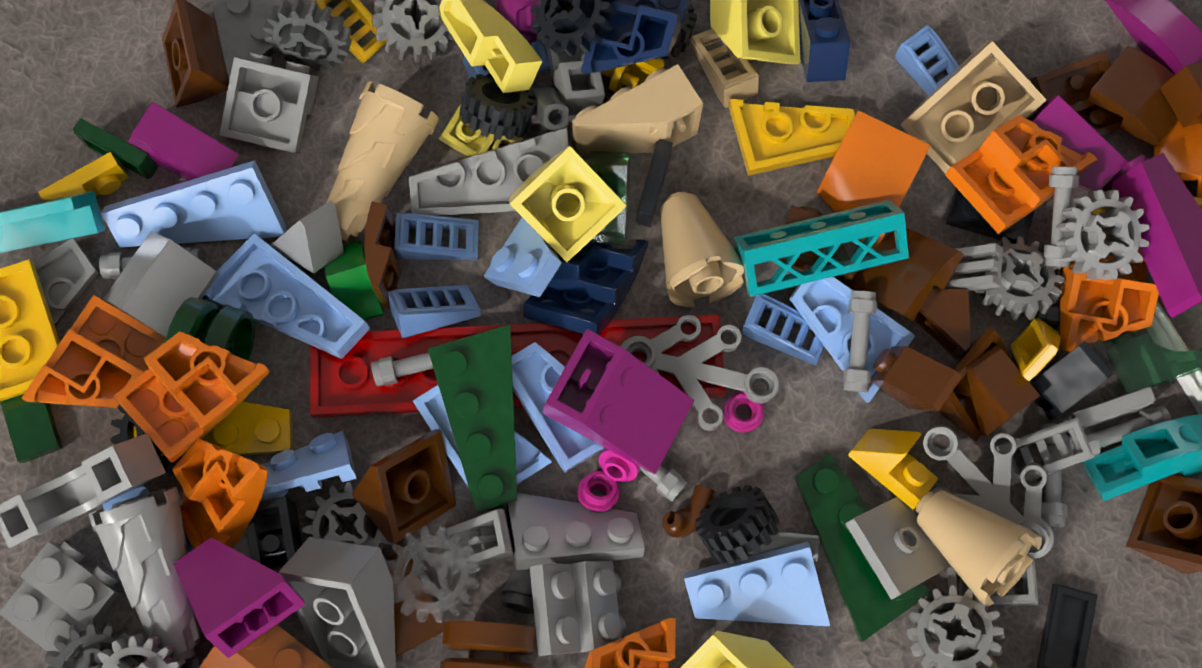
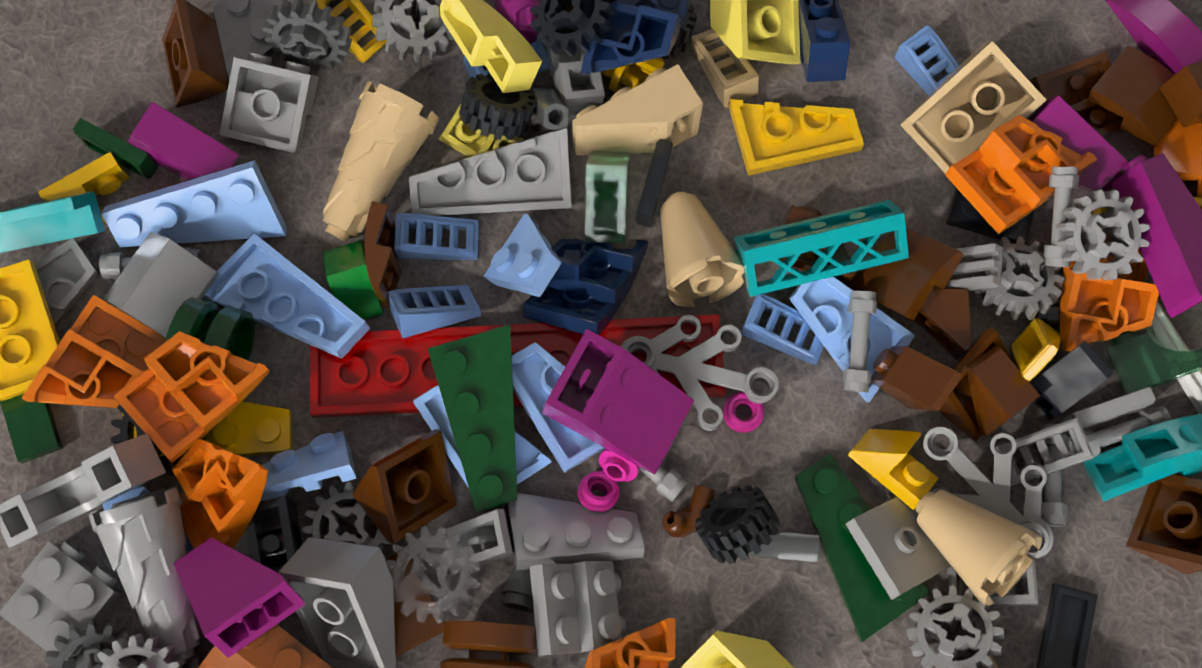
(313, 239): light grey slope -> none
(386, 370): light grey bar -> none
(566, 202): light yellow slope -> none
(764, 588): light blue wing -> none
(871, 166): orange slope -> none

